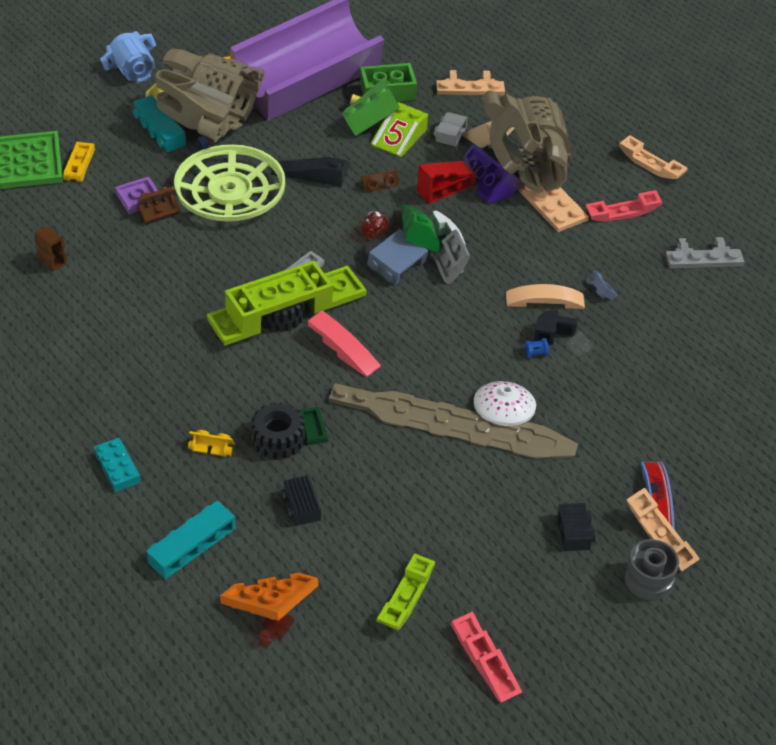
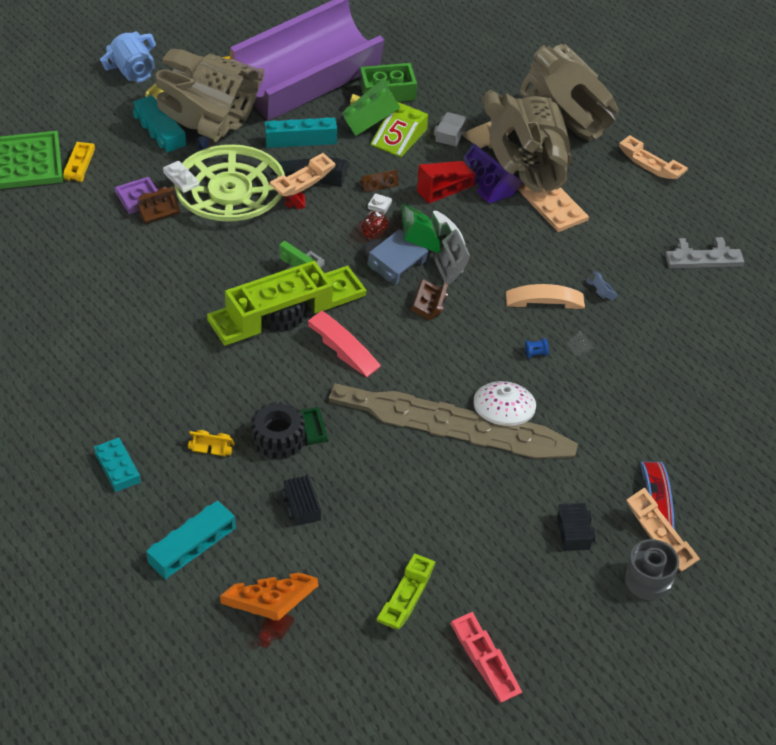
(50, 248): reddish brown brick -> none
(180, 176): none -> white plate
(292, 255): none -> bright green plate
(296, 199): none -> red tile
(300, 132): none -> teal brick
(304, 178): none -> light nougat slope
(379, 203): none -> white plate
(429, 299): none -> reddish brown bracket
(456, 86): light nougat hinge -> none
(550, 324): black brick -> none
(576, 89): none -> dark tan piece
(630, 209): coral slope -> none

